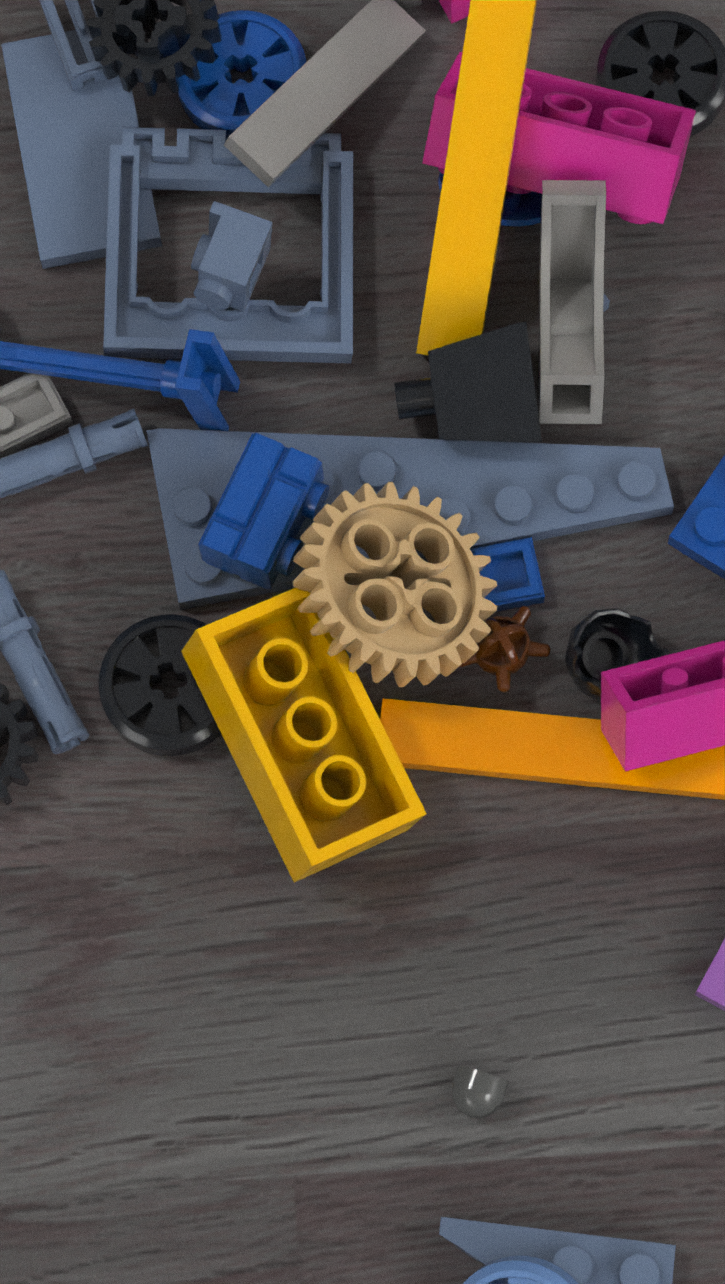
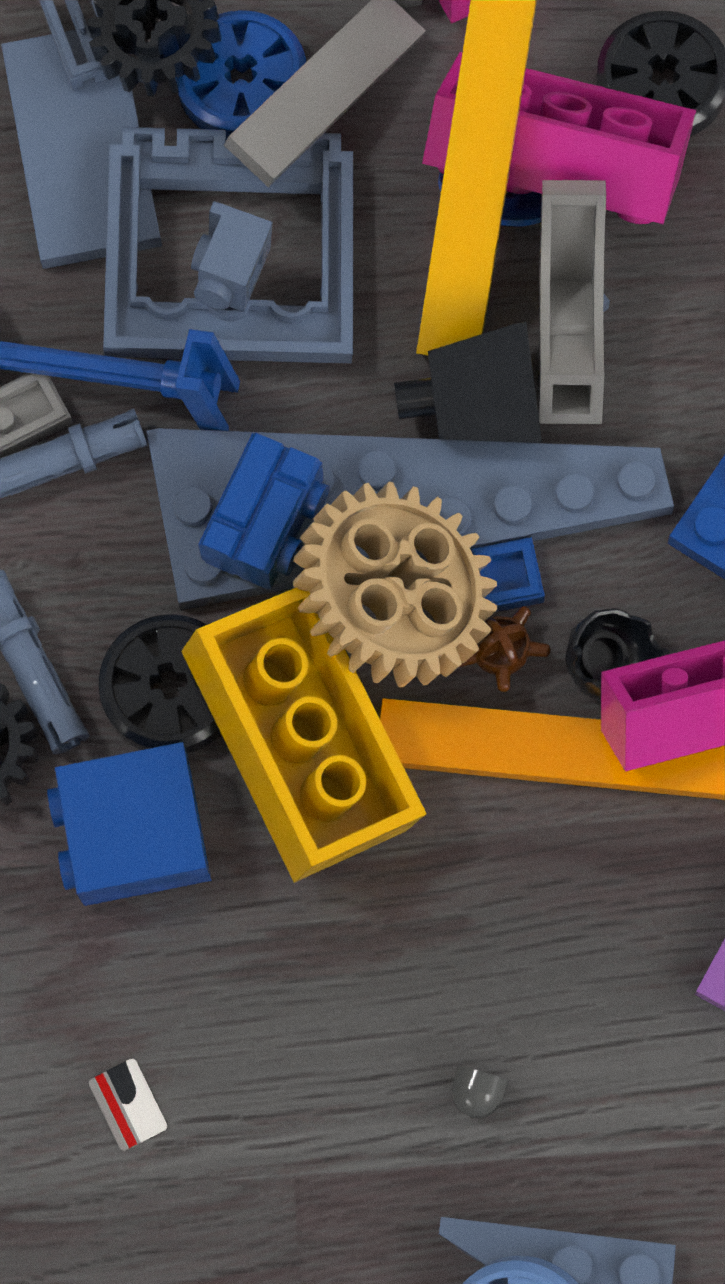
(127, 1104): none -> sticker
(129, 824): none -> blue brick

